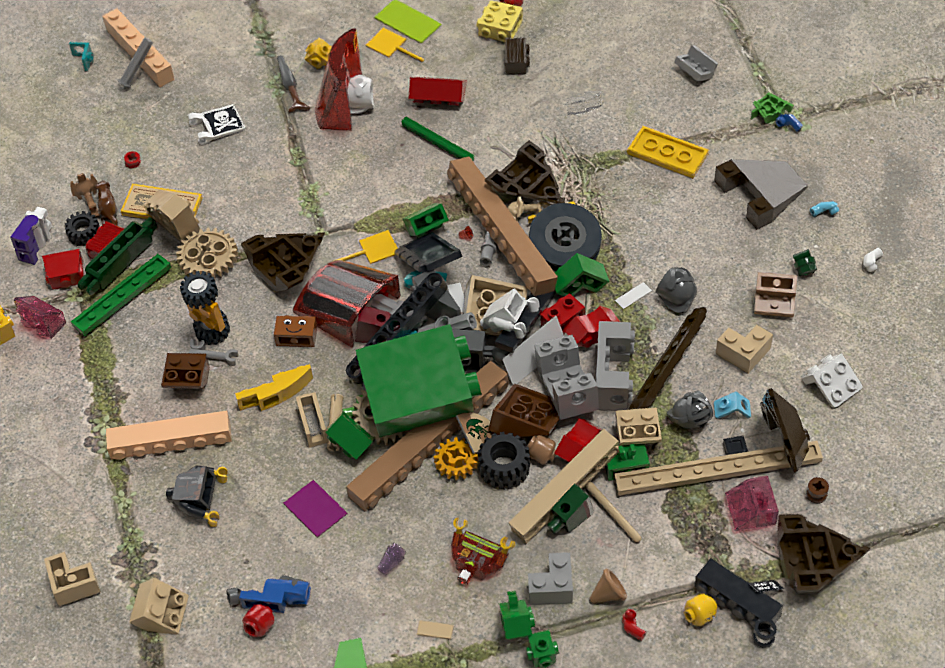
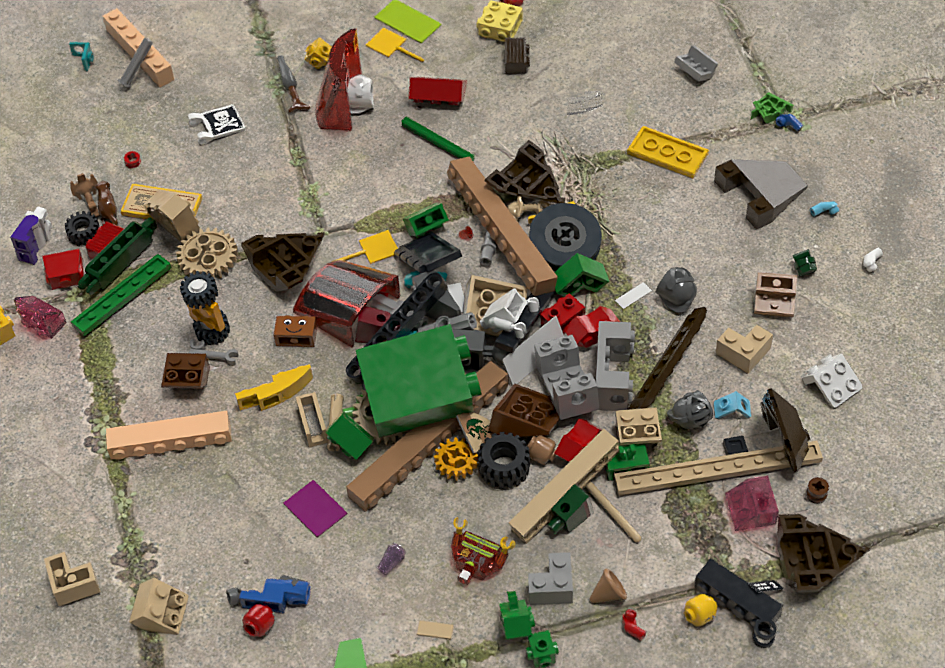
(195, 491): black torso -> none

